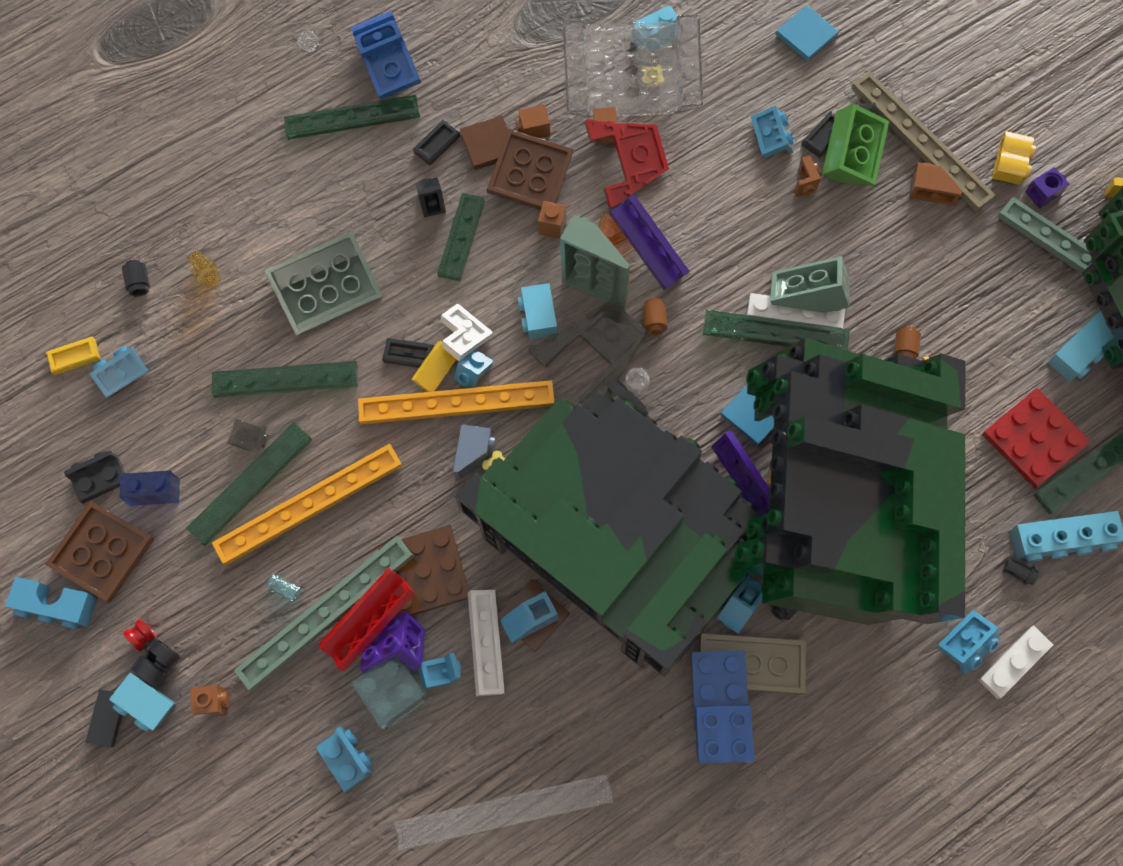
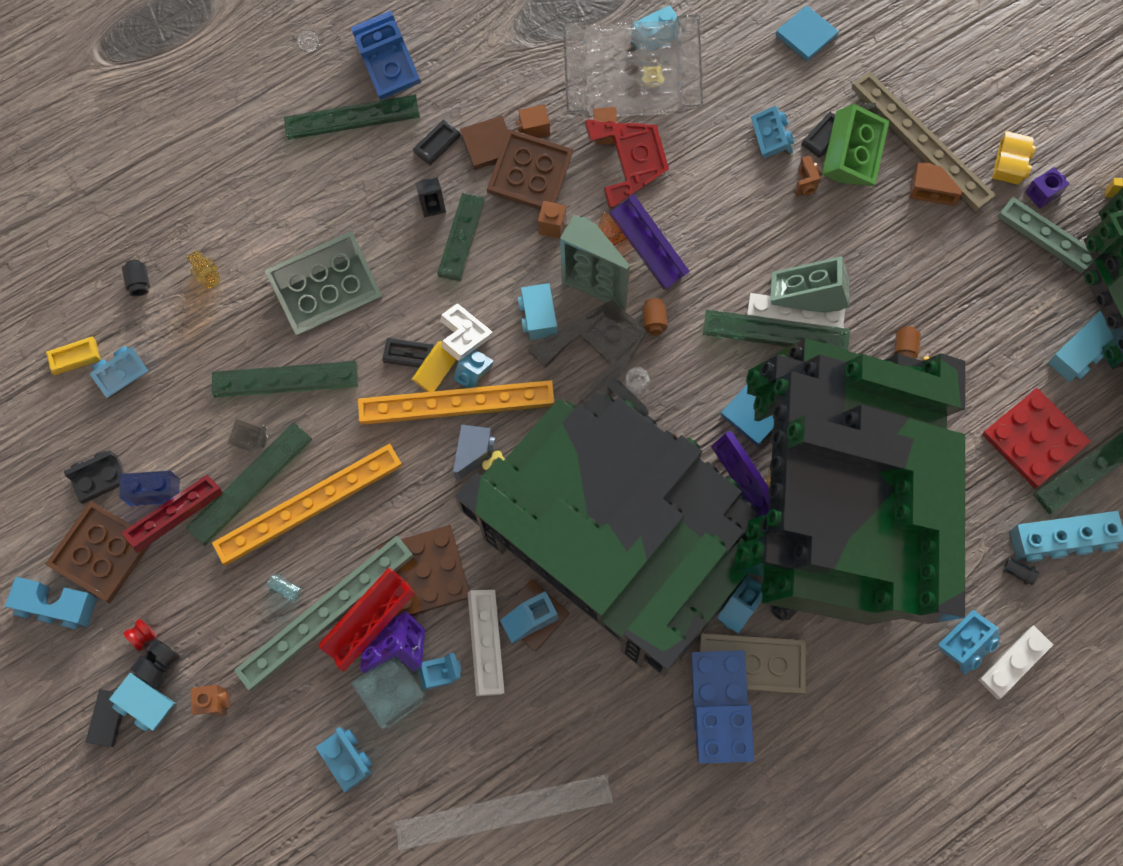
(171, 513): none -> dark red plate

